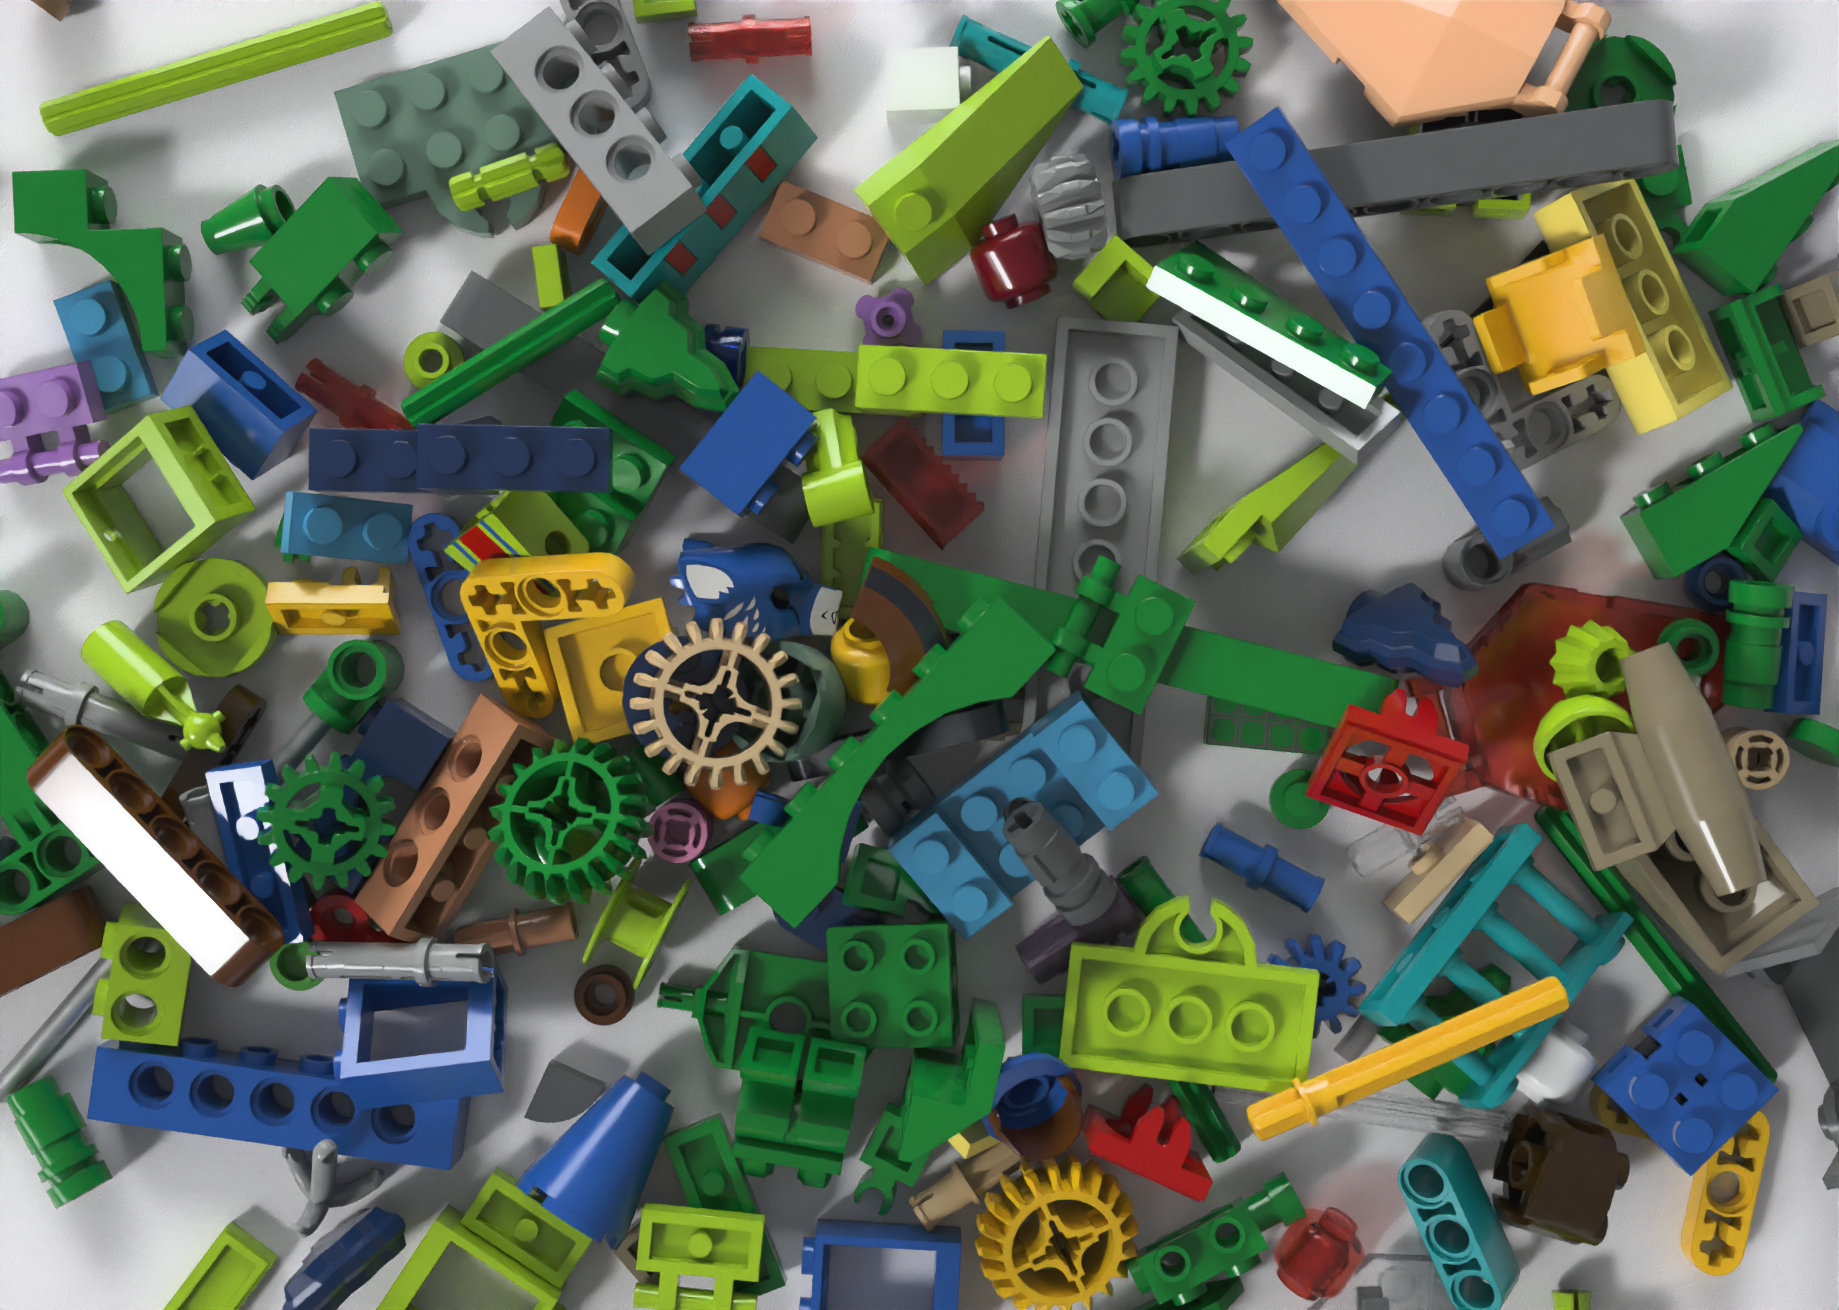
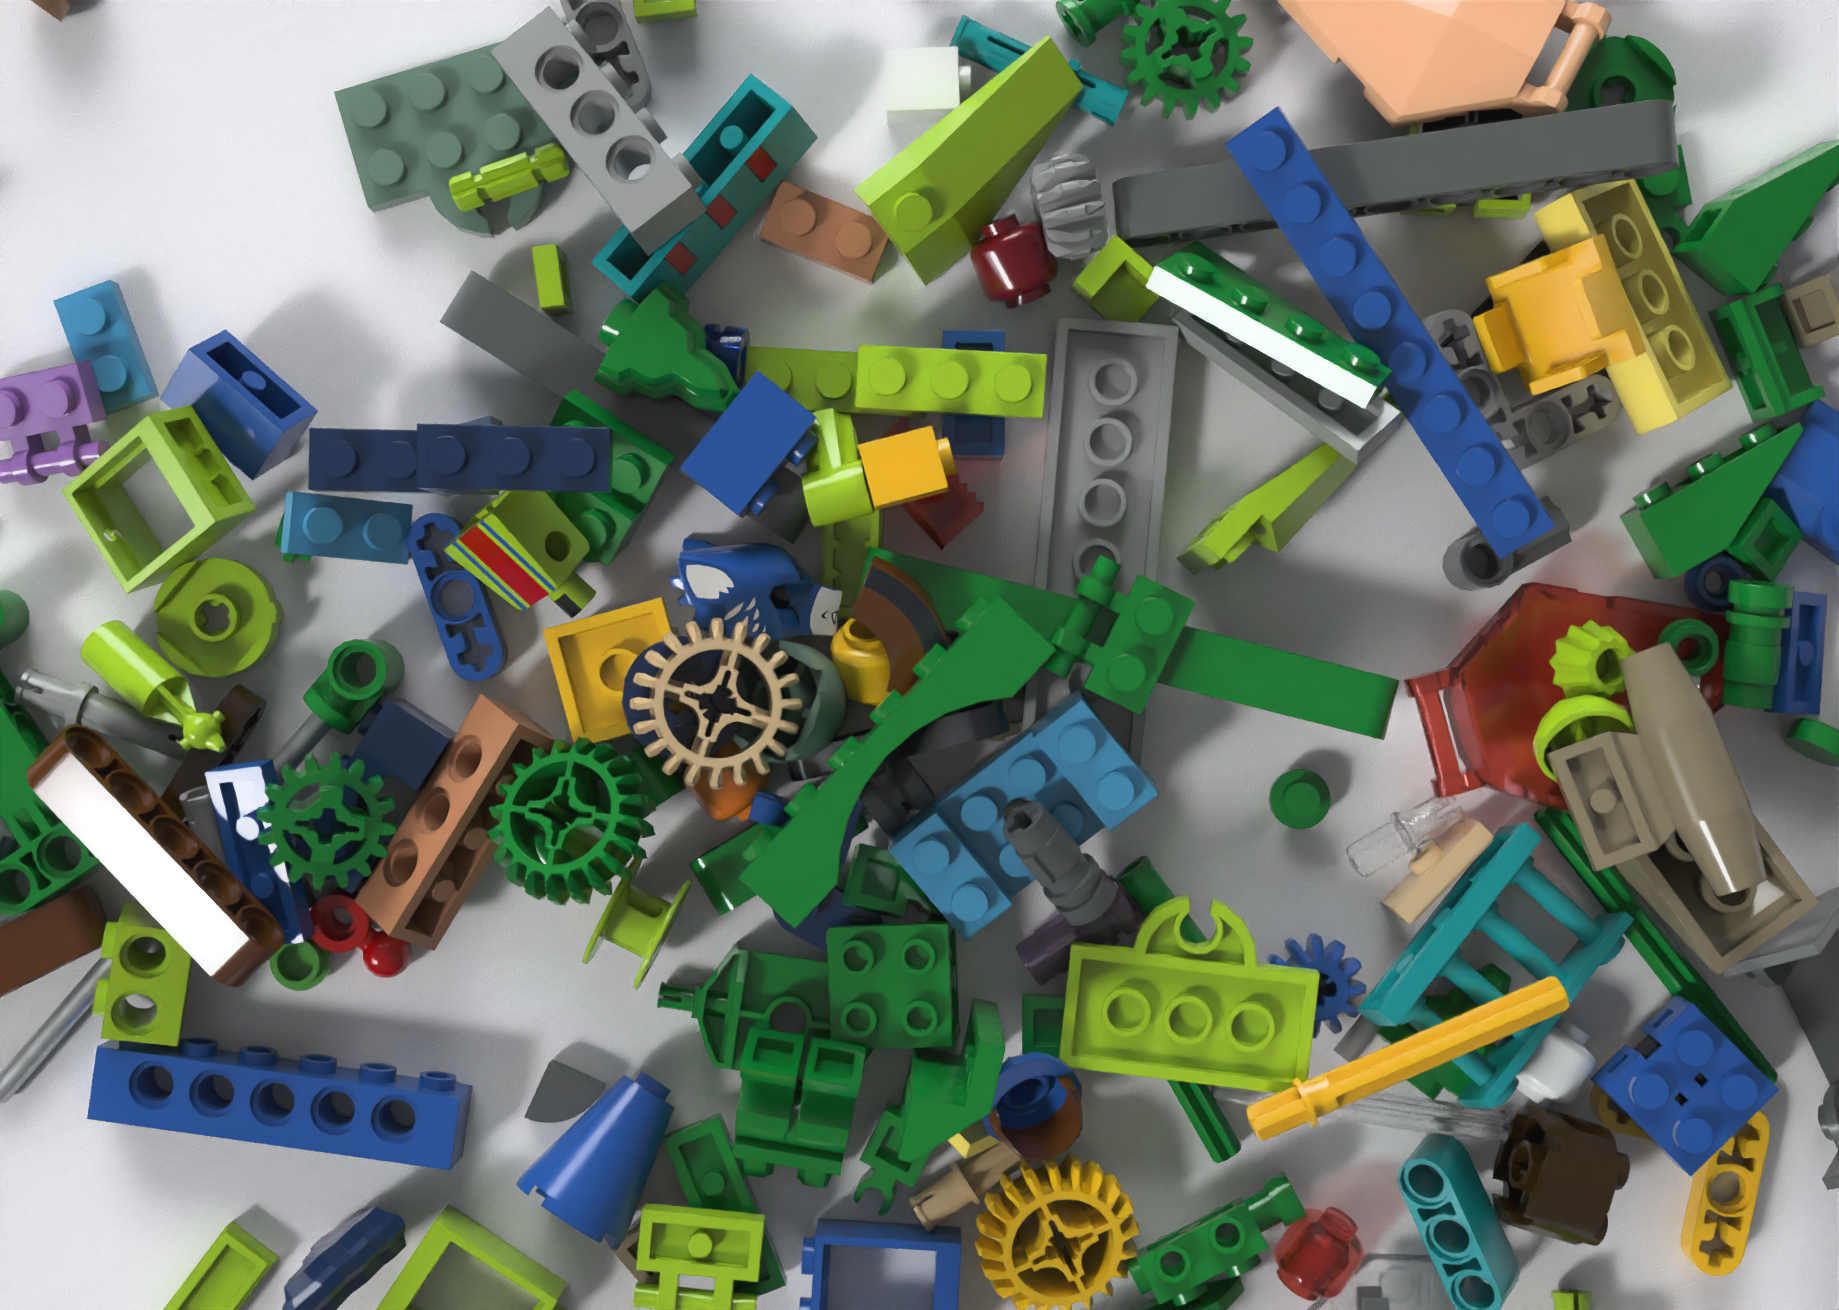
(54, 1135): green axle -> none
(147, 263): green arch -> none
(216, 69): lime axle -> none
(248, 220): green cone -> none
(319, 1186): light grey piece -> none
(321, 255): green hinge -> none
(329, 609): yellow plate -> none
(353, 404): clear red pin -> none
(422, 961): light grey pin -> none
(424, 344): lime plate -> none
(429, 1076): blue window -> none
(511, 353): green axle -> none
(522, 930): nougat axle -> none
(525, 605): yellow beam -> none
(525, 1228): lime plate -> none
(578, 216): orange beam -> none
(591, 1007): reddish brown plate -> none
(688, 824): bright pink wheel -> none
(750, 39): clear red pin -> none
(898, 306): medium lavender plate -> none
(907, 467): none -> yellow brick
(1149, 1143): red piece -> none
(1169, 144): blue axle -> none
(1255, 728): green tile -> none
(1262, 867): blue pin -> none
(1403, 735): red piece -> none
(1404, 635): dark blue rock -> none
(1743, 747): tan wheel -> none

